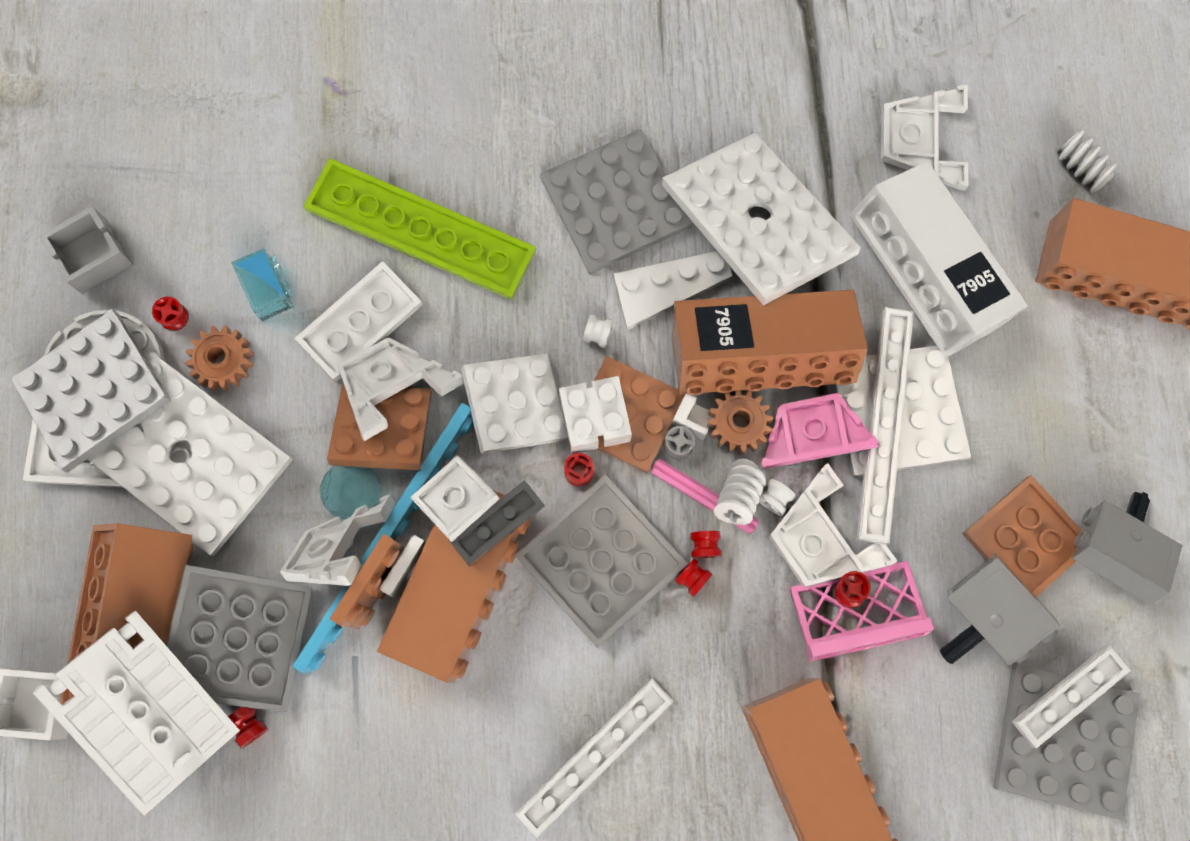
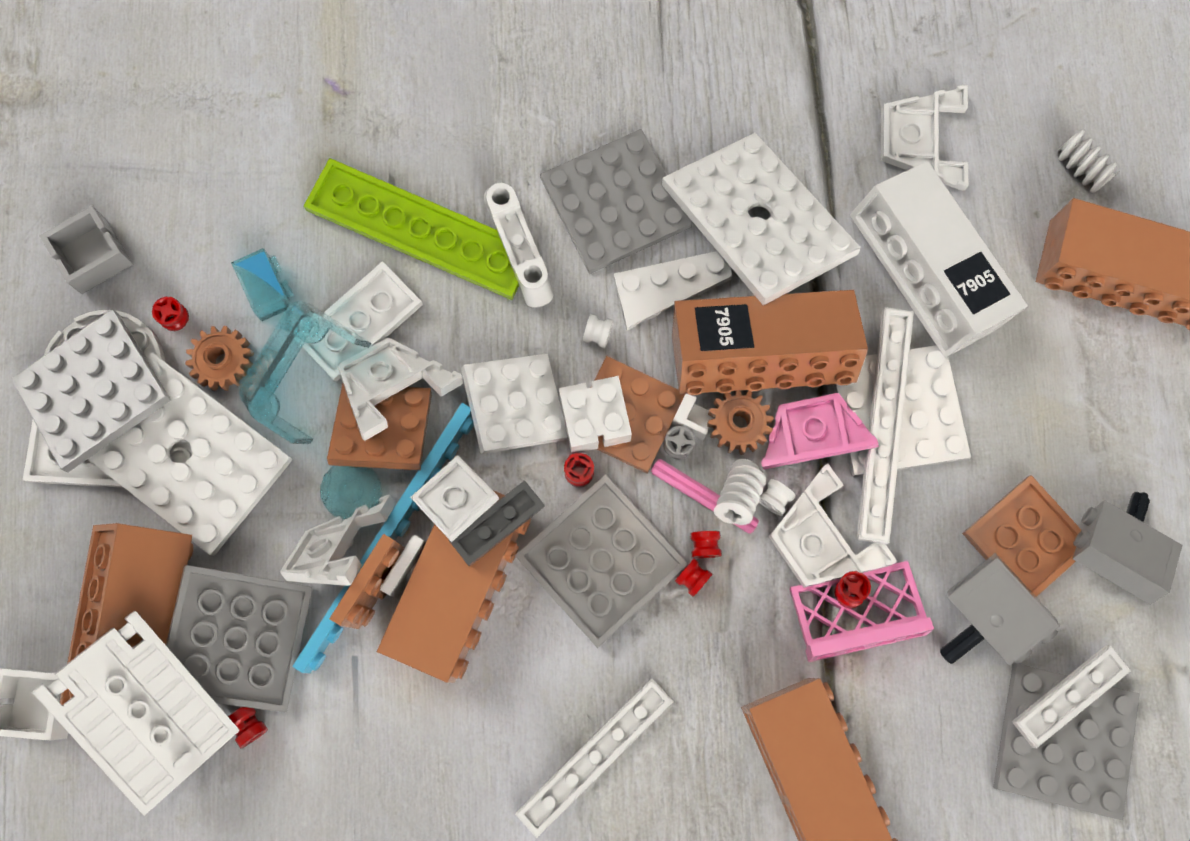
(297, 325): none -> clear light blue windscreen
(519, 244): none -> white plate

